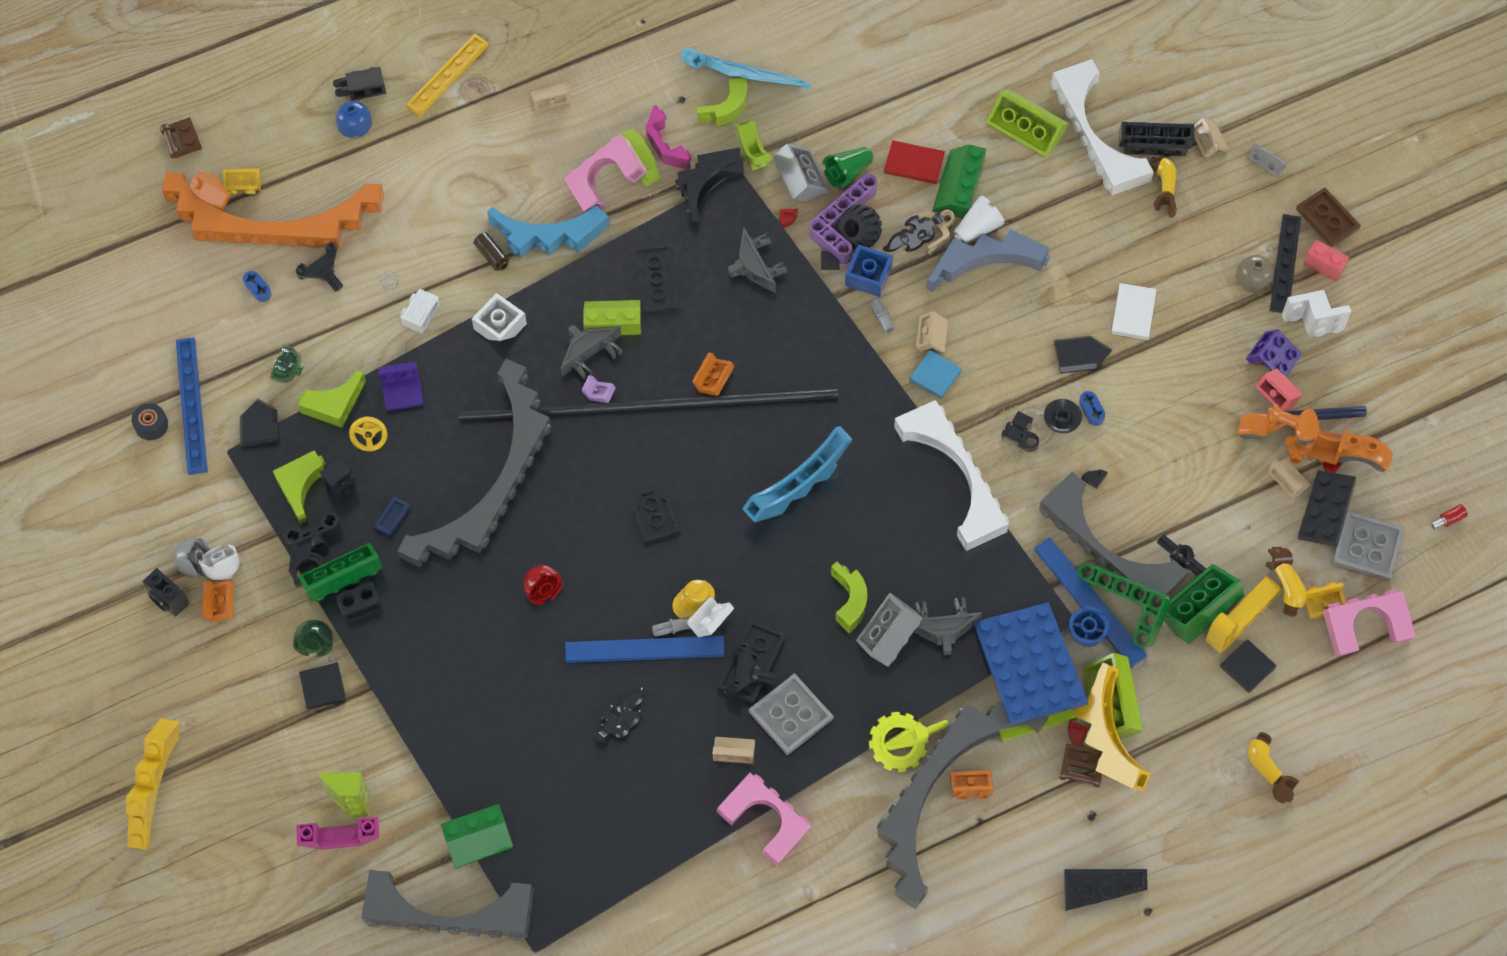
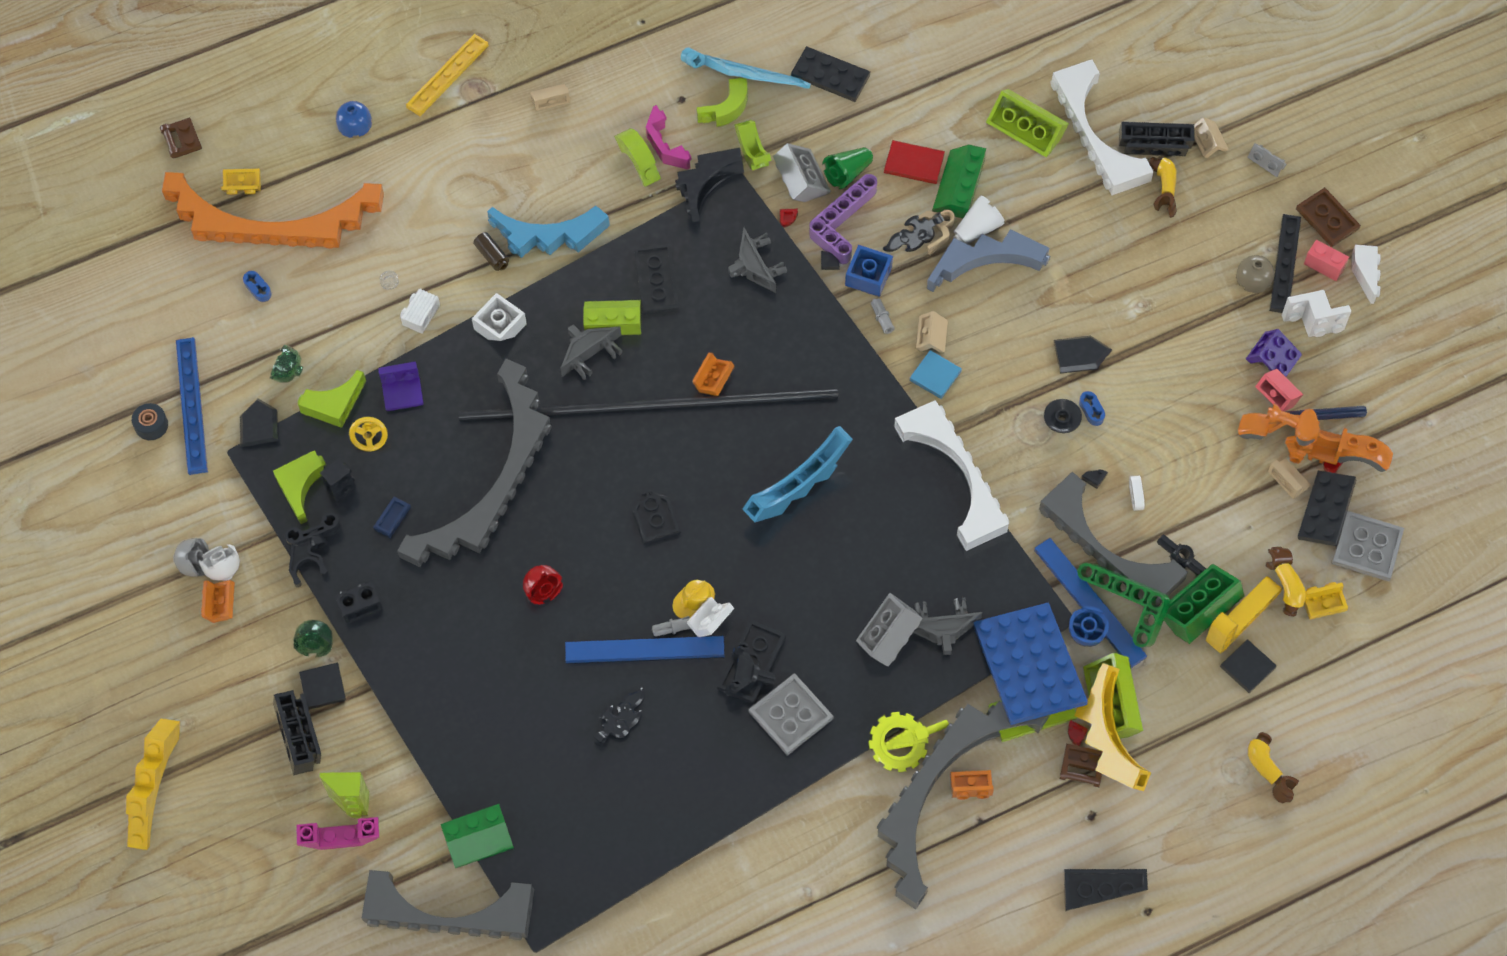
(165, 593): black brick -> none
(210, 189): orange slope -> none
(292, 732): none -> black brick
(322, 268): black axle -> none
(340, 572): green slope -> none
(361, 84): black hinge -> none
(582, 179): bright pink arch -> none
(598, 391): lavender bracket -> none
(733, 750): tan panel -> none
(753, 792): bright pink arch -> none
(831, 74): none -> black plate
(854, 610): lime arch -> none
(860, 226): black wheel -> none
(1018, 429): black piece -> none
(1133, 311): white tile -> none
(1136, 493): none -> white beam
(1365, 269): none -> white slope
(1391, 607): bright pink arch -> none
(1451, 516): red piece -> none

